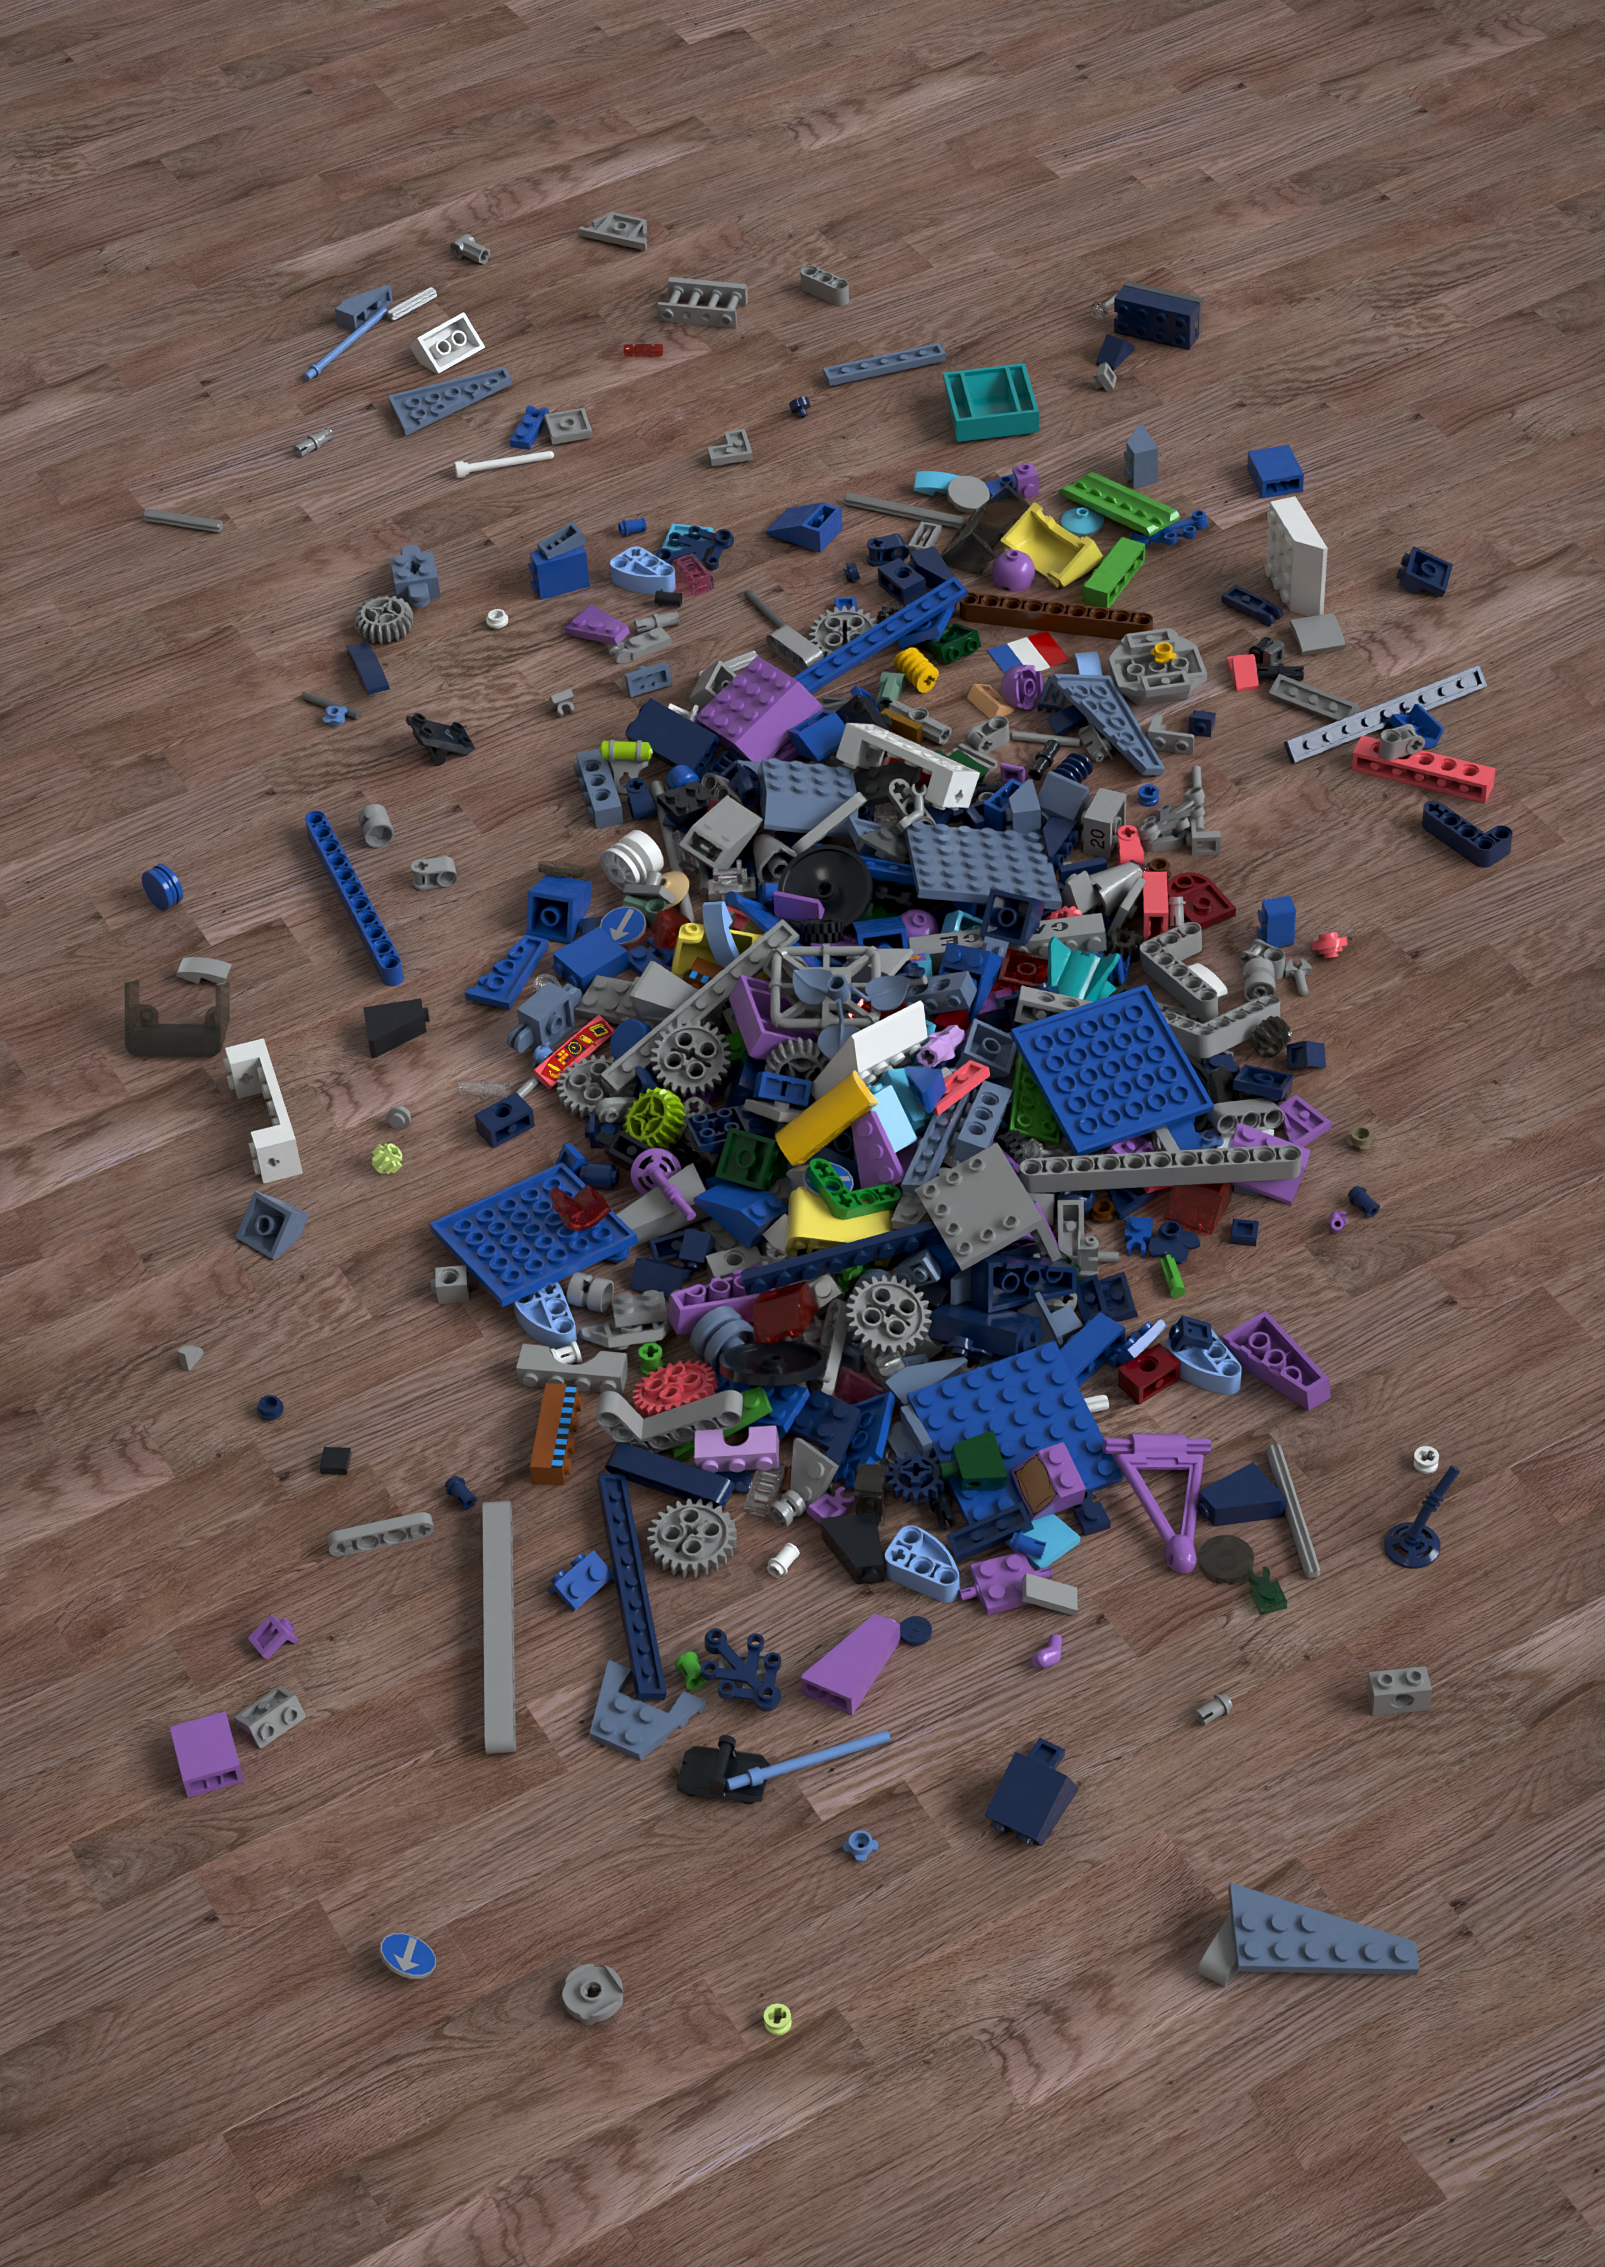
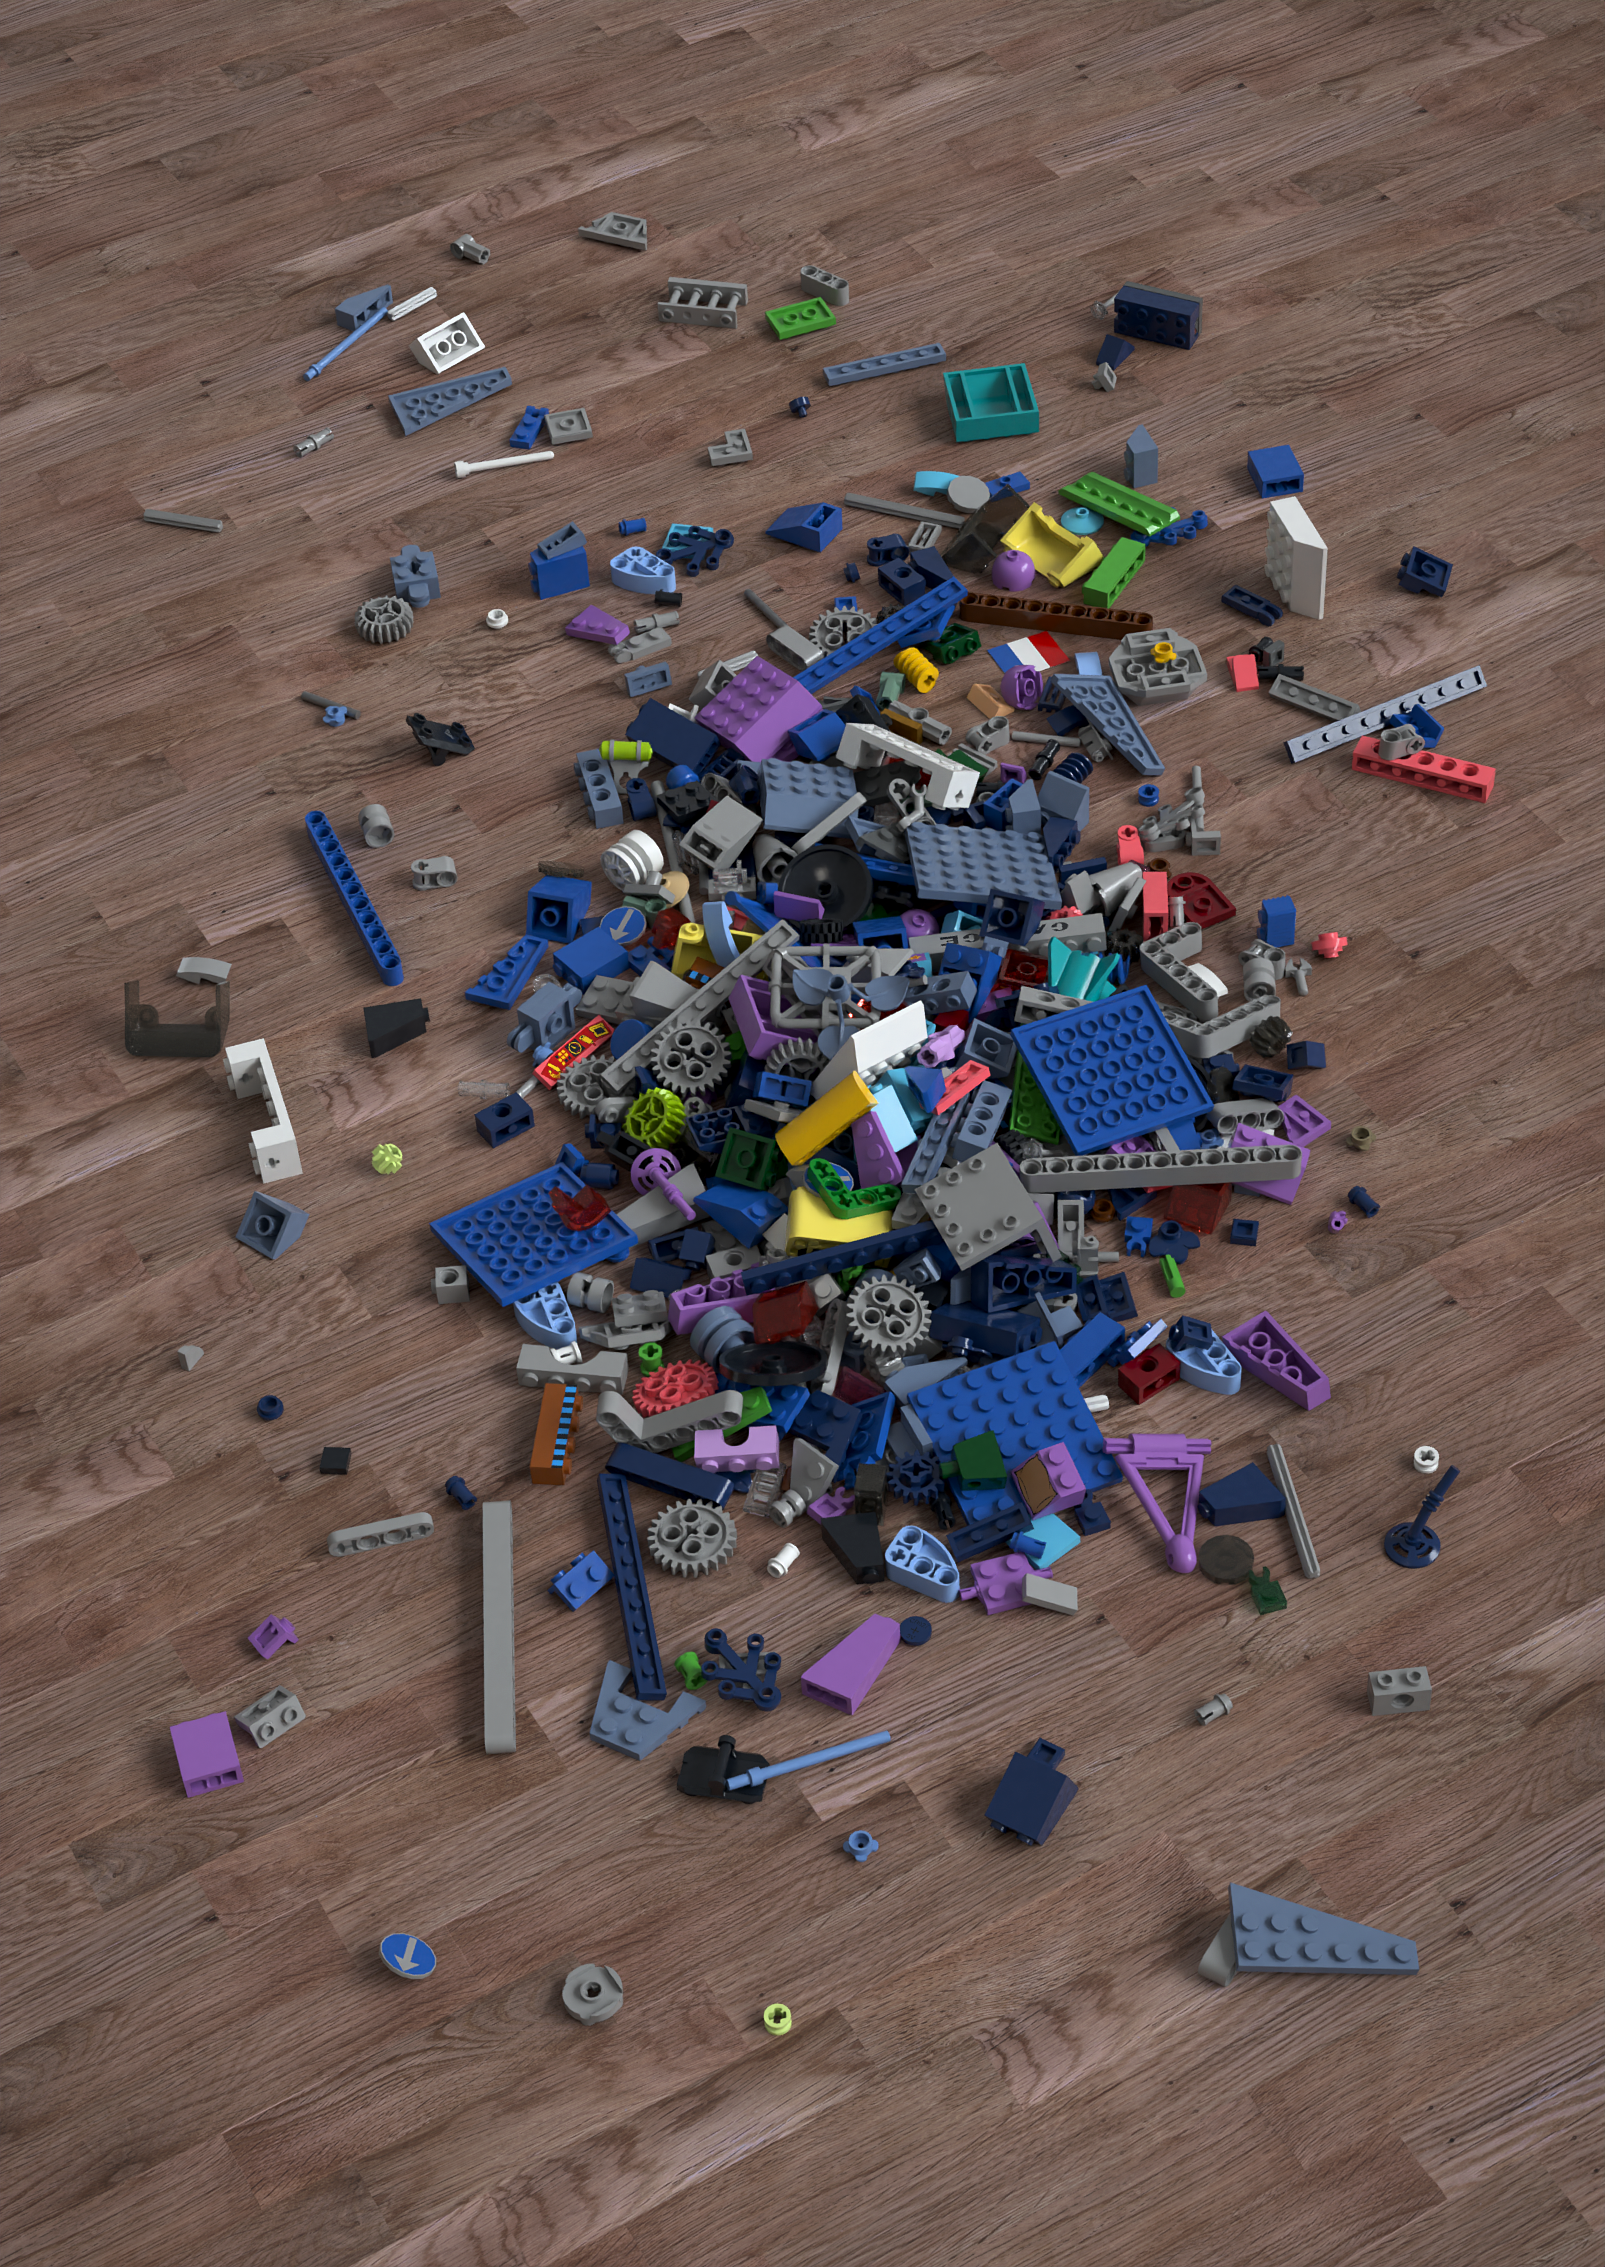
(162, 886): blue head -> none
(368, 668): dark blue slope -> none
(398, 1117): light grey plate -> none
(561, 700): light grey tile -> none
(643, 350): clear red axle -> none
(695, 575): clear pink slope -> none
(800, 318): none -> bright green plate
(1026, 480): medium lavender bracket -> none
(1049, 1655): medium lavender arm -> none
(1102, 822): light grey brick -> none
(1167, 740): light grey bracket -> none
(1201, 723): dark blue bracket -> none
(1317, 634): light grey slope -> none
(1465, 838): dark blue beam -> none

